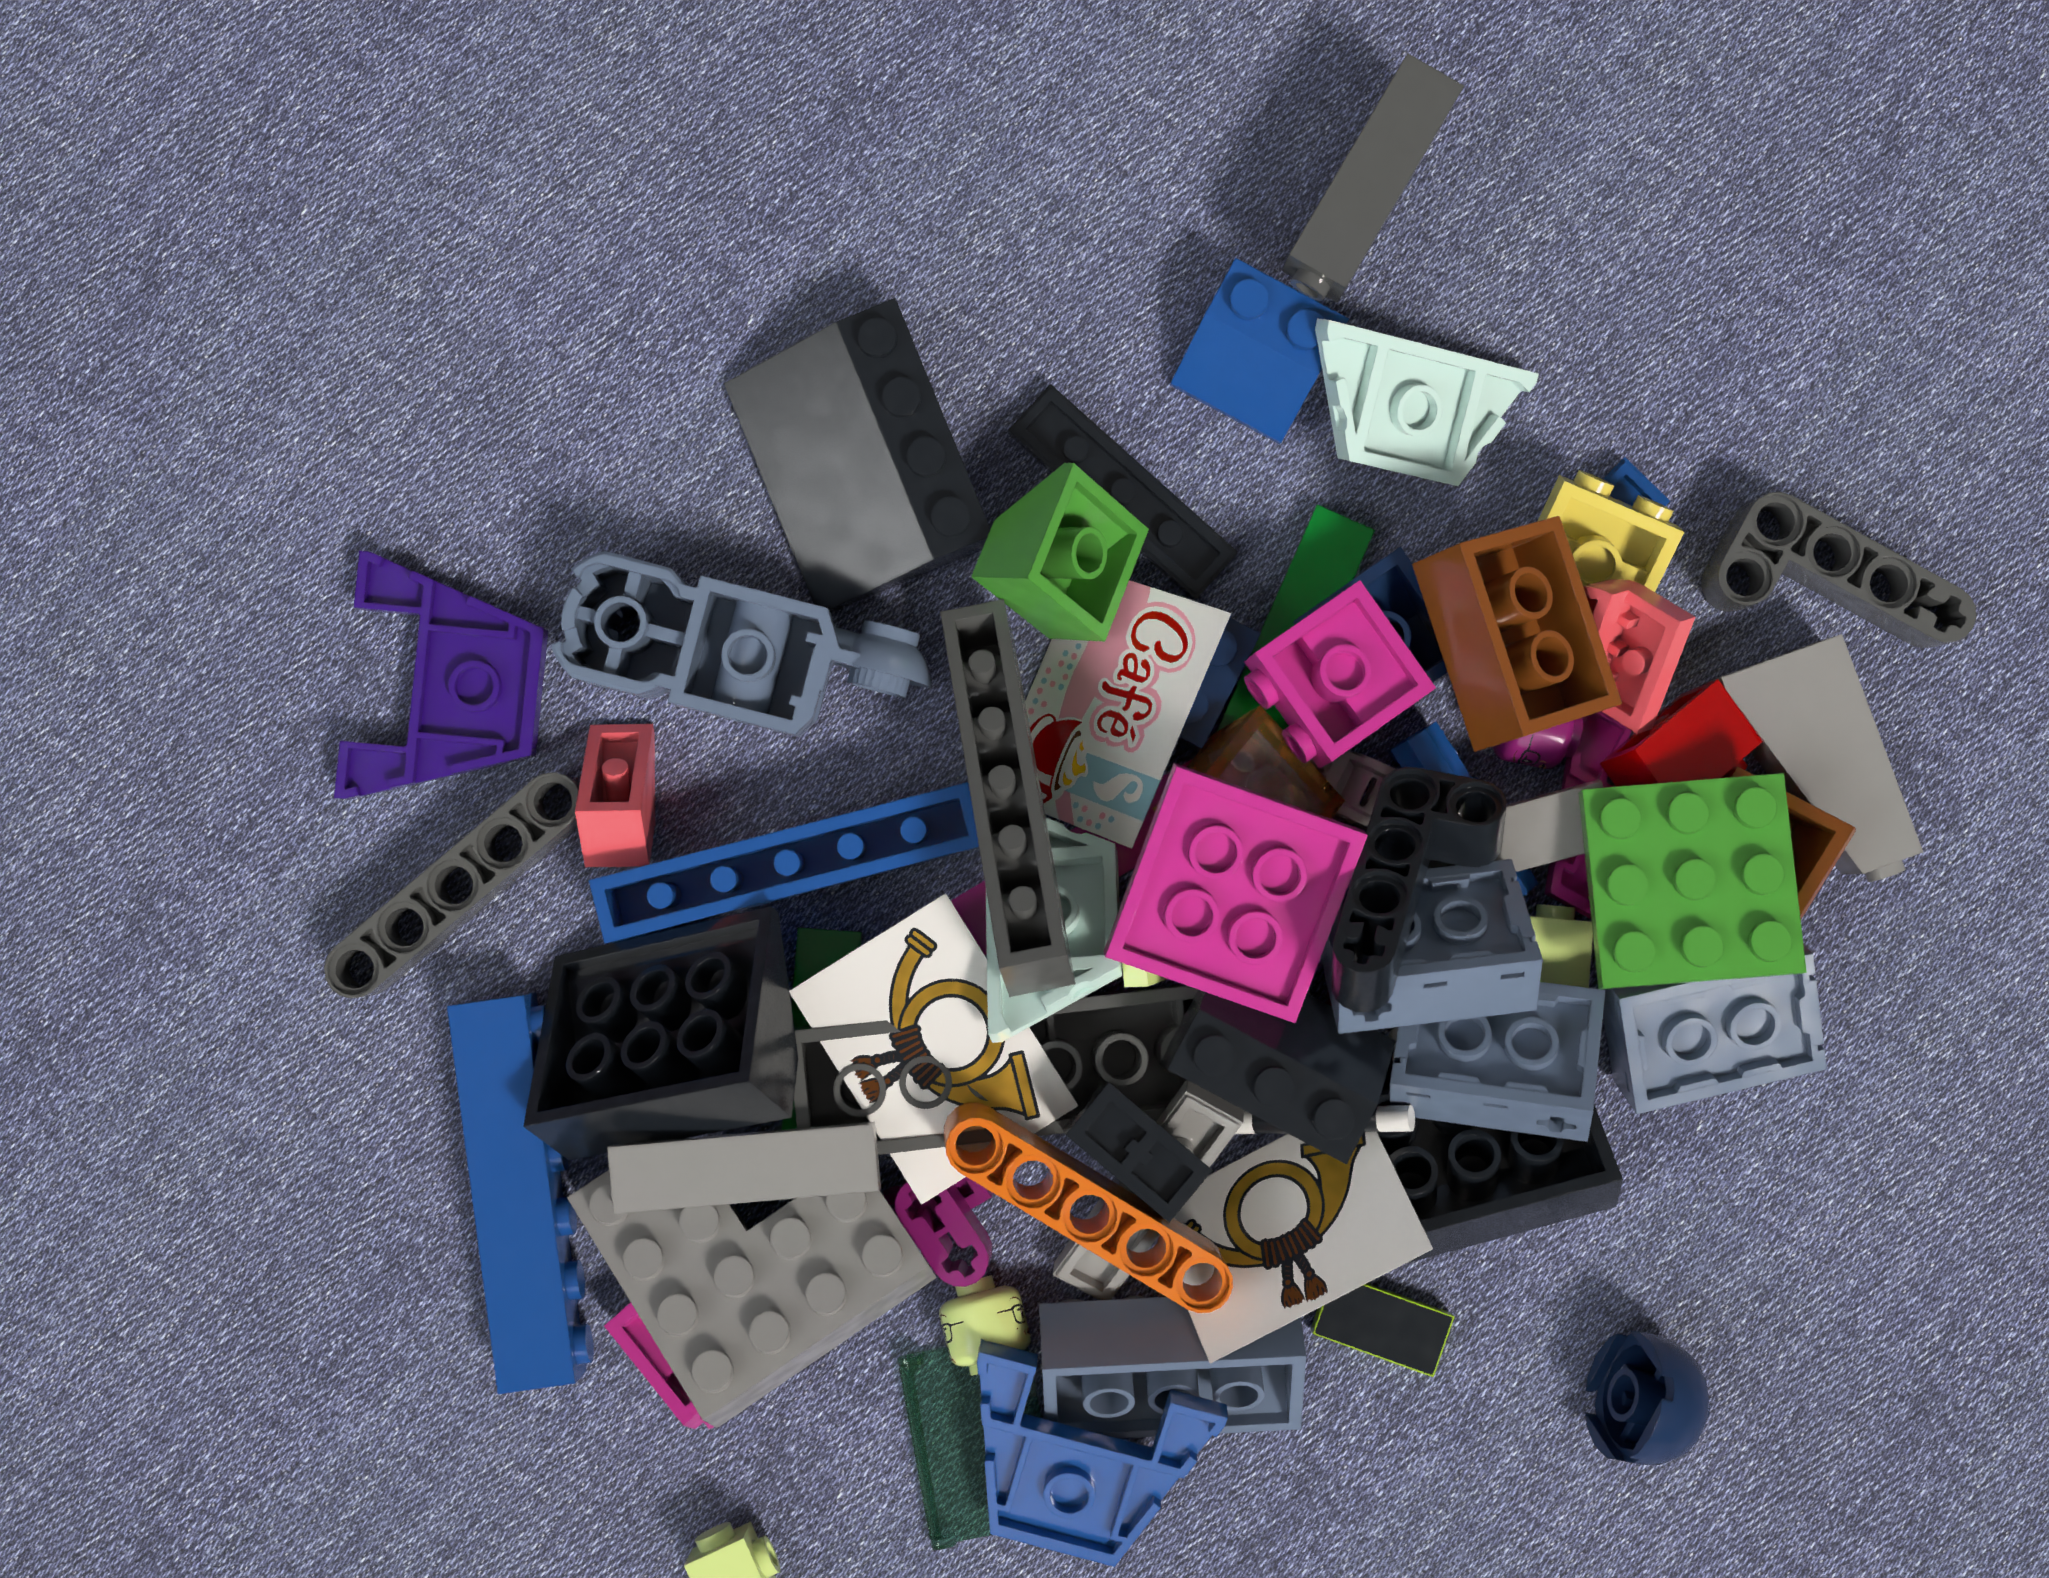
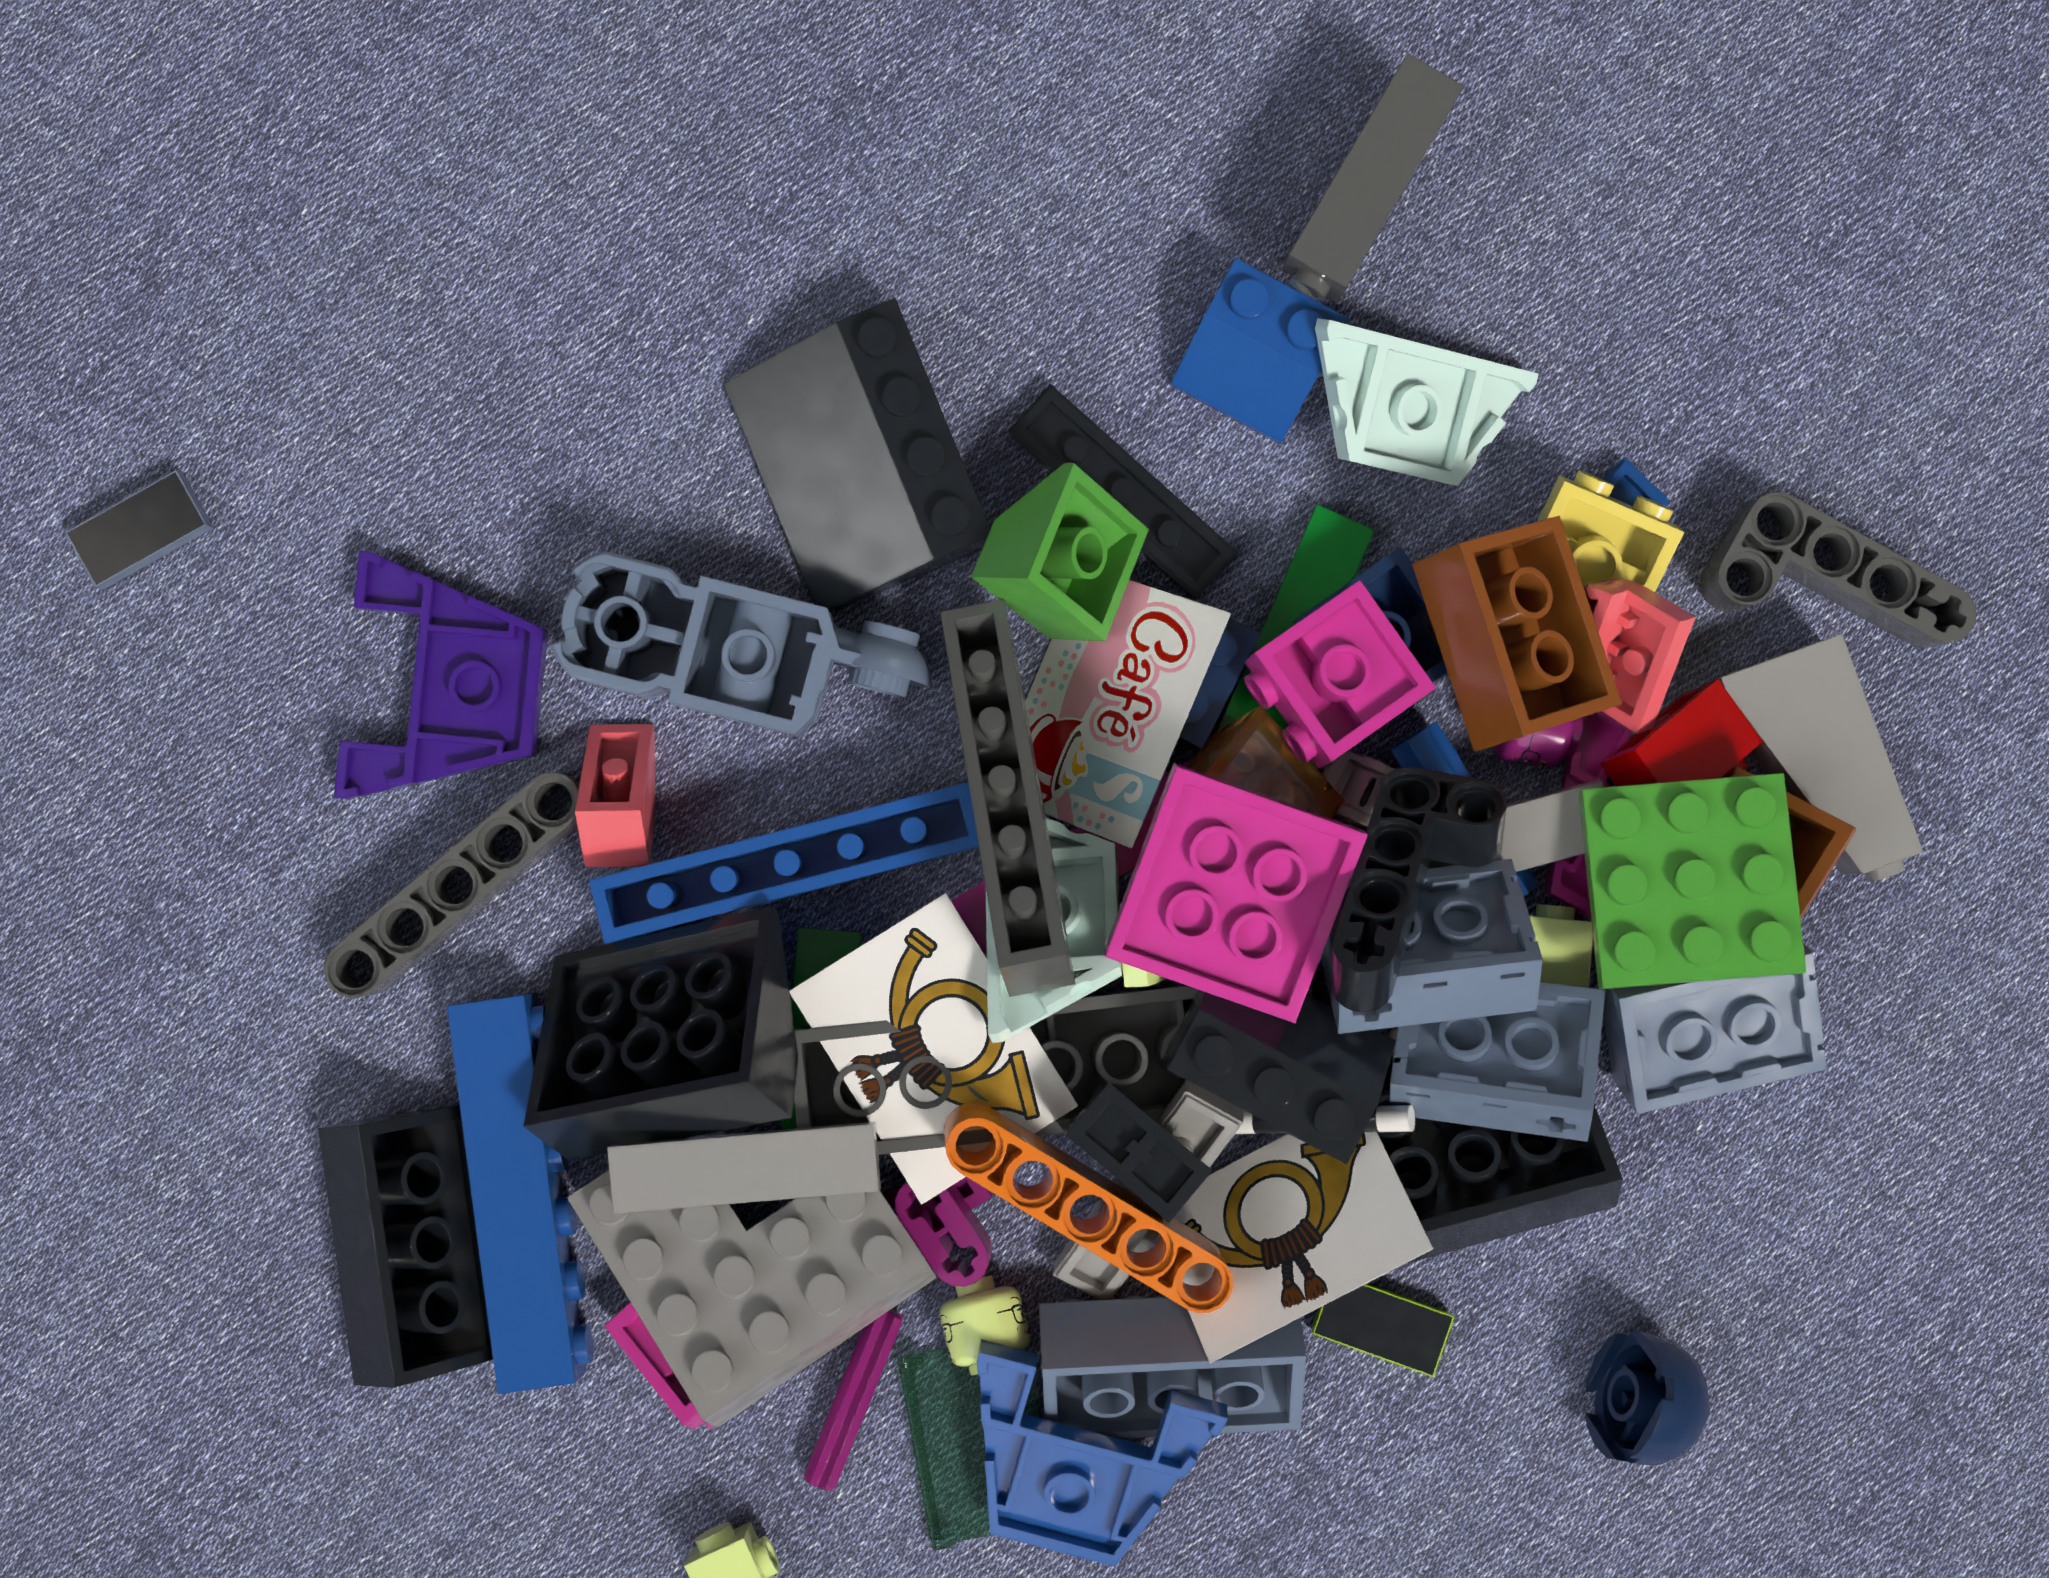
(139, 530): none -> black tile
(406, 1246): none -> black slope
(852, 1401): none -> magenta axle

